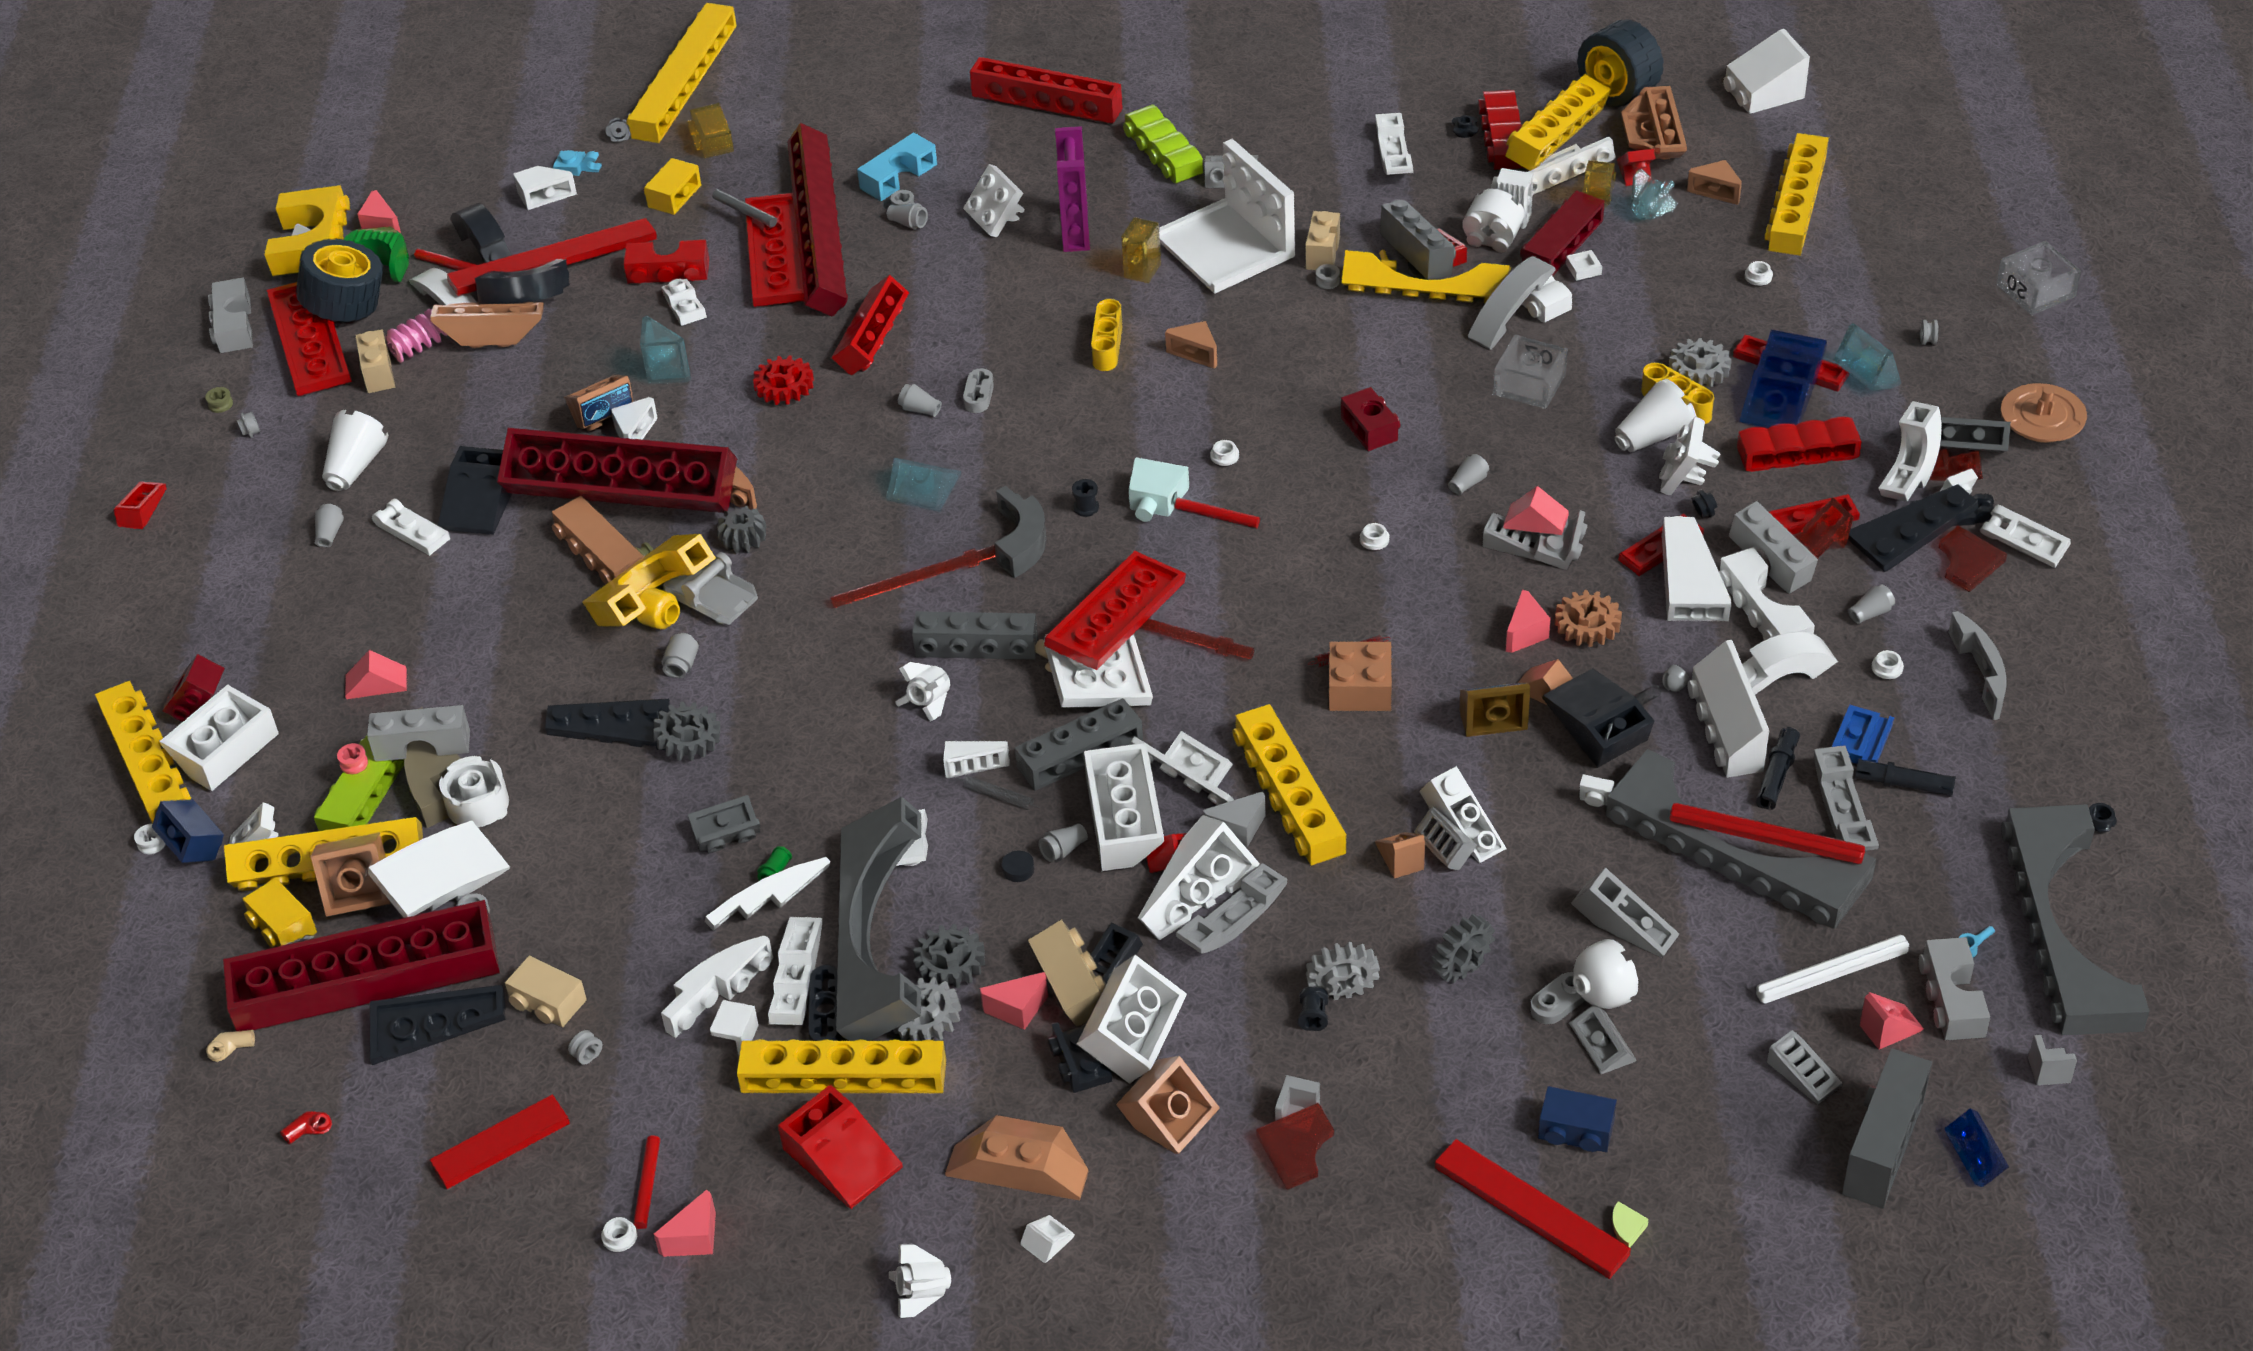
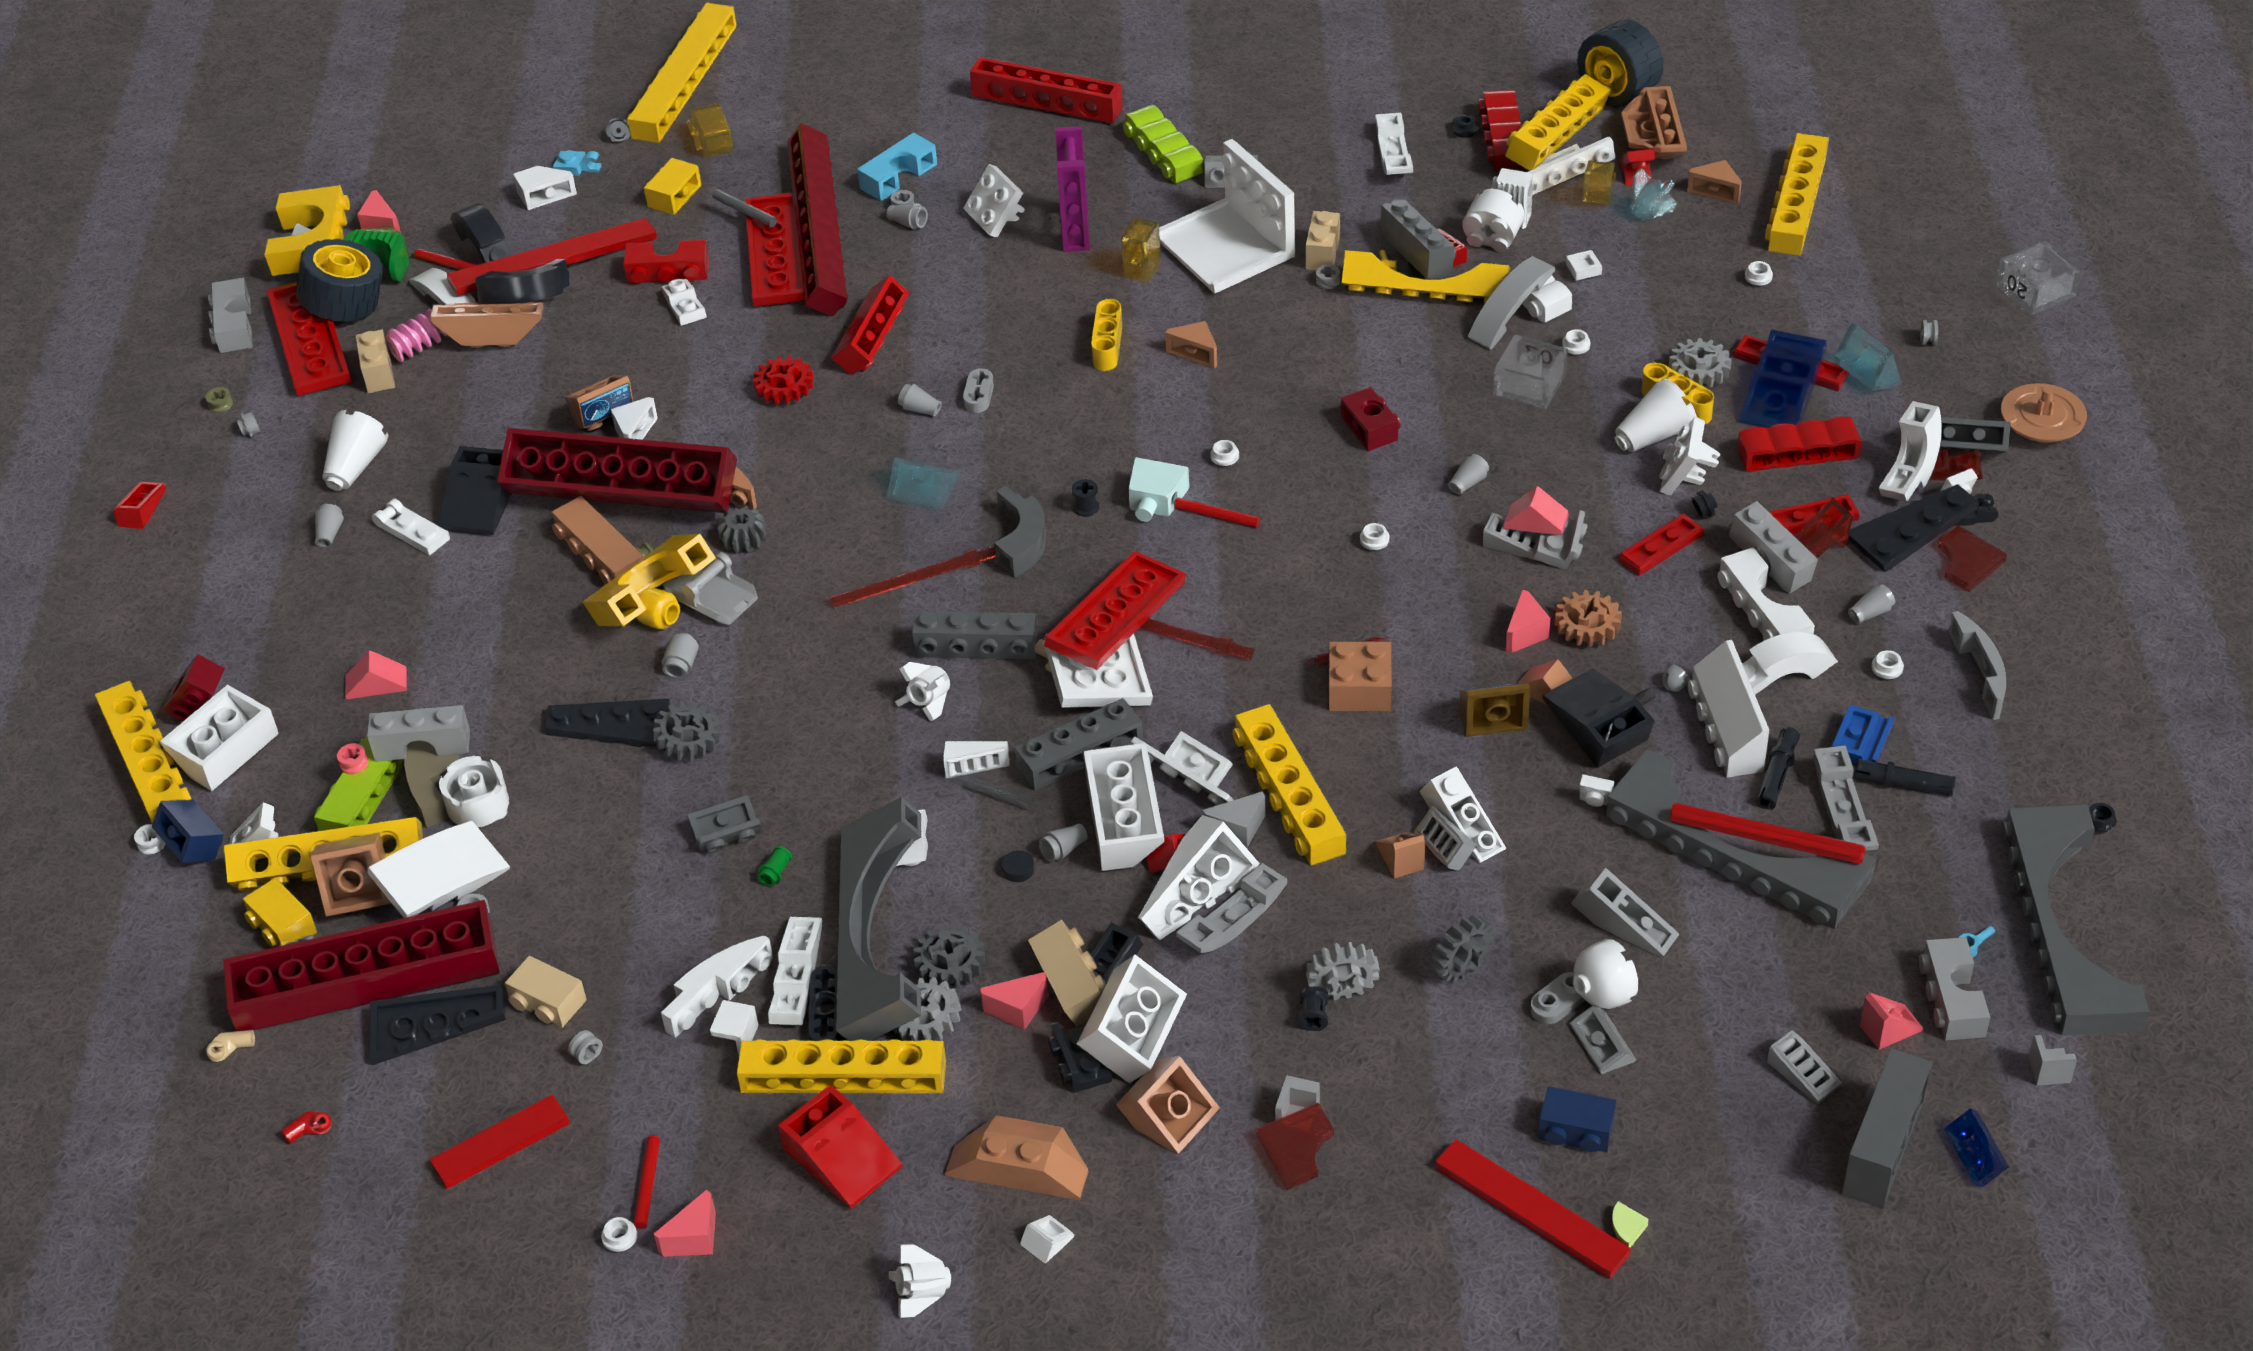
(663, 354): clear light blue slope -> none
(777, 887): white slope -> none
(1565, 230): dark red brick -> none
(1576, 342): none -> white plate
(1690, 574): white slope -> none
(1769, 74): white slope -> none
(1832, 969): white axle -> none
(2026, 536): white plate -> none

